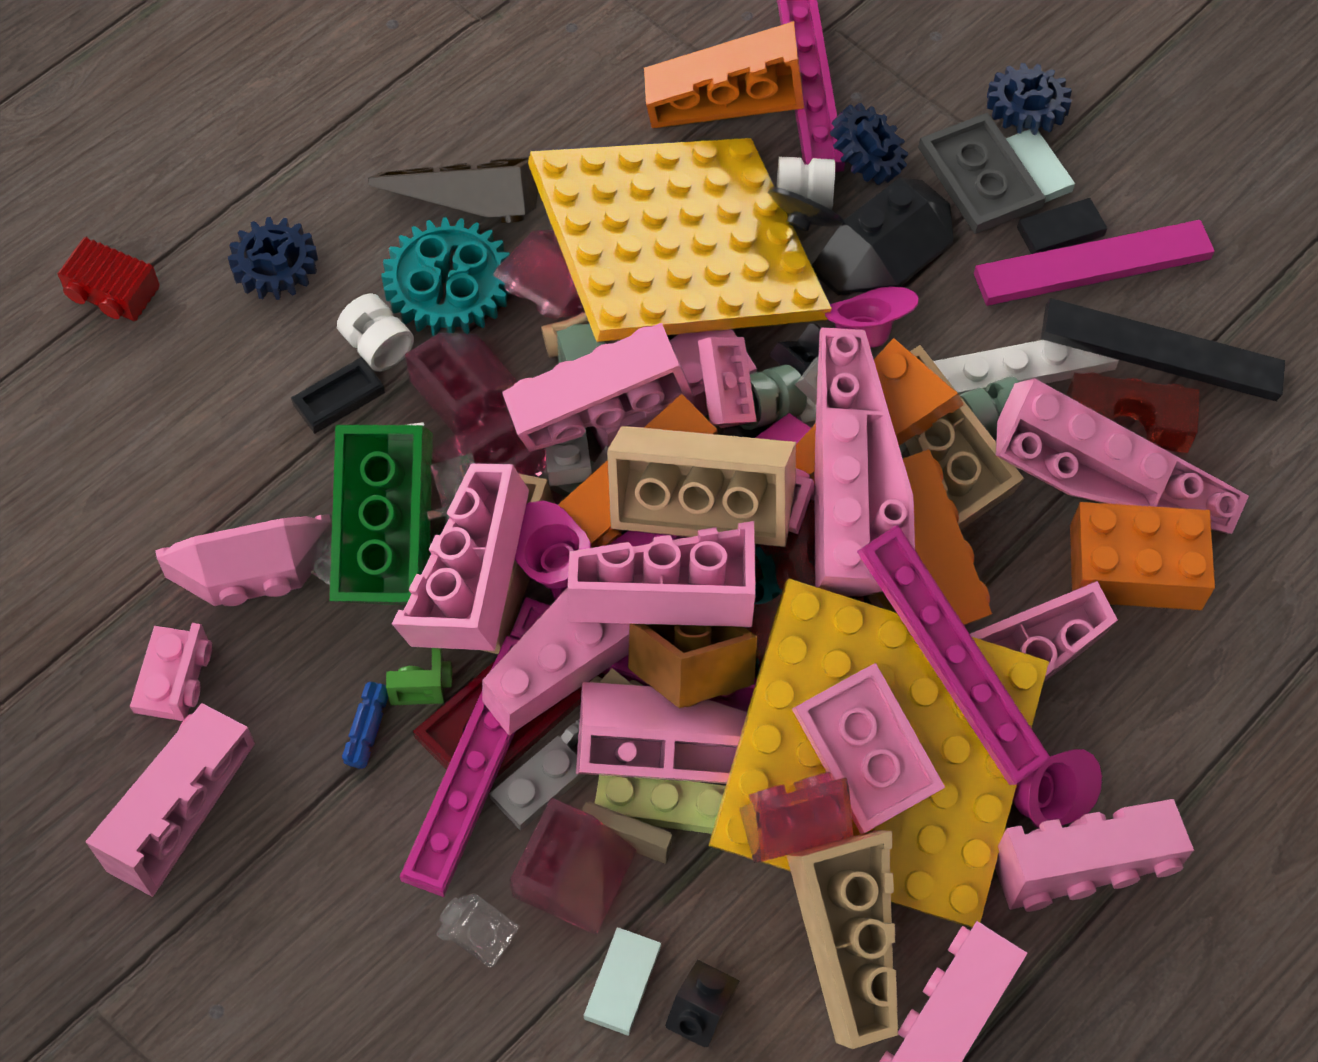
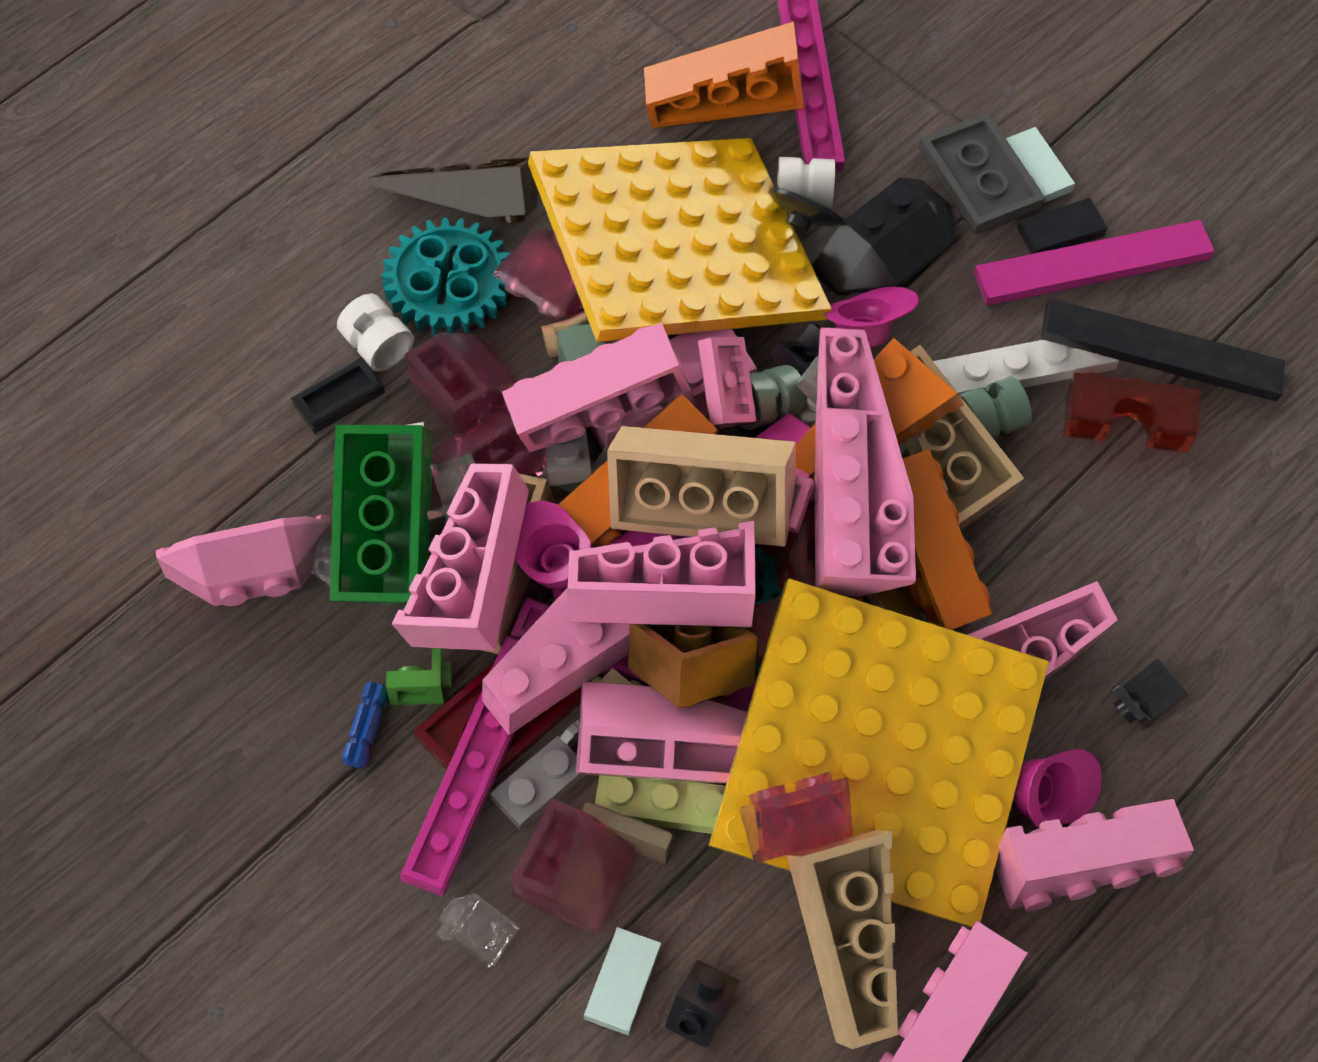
(108, 280): red brick -> none
(171, 672): bright pink bracket -> none
(171, 799): bright pink wedge -> none
(273, 258): dark blue gear -> none
(869, 143): dark blue gear -> none
(869, 740): bright pink plate -> none
(954, 655): dark pink tile -> none
(1029, 98): dark blue gear -> none
(1103, 460): bright pink wedge -> none
(1143, 554): orange brick -> none
(1149, 694): none -> black bracket

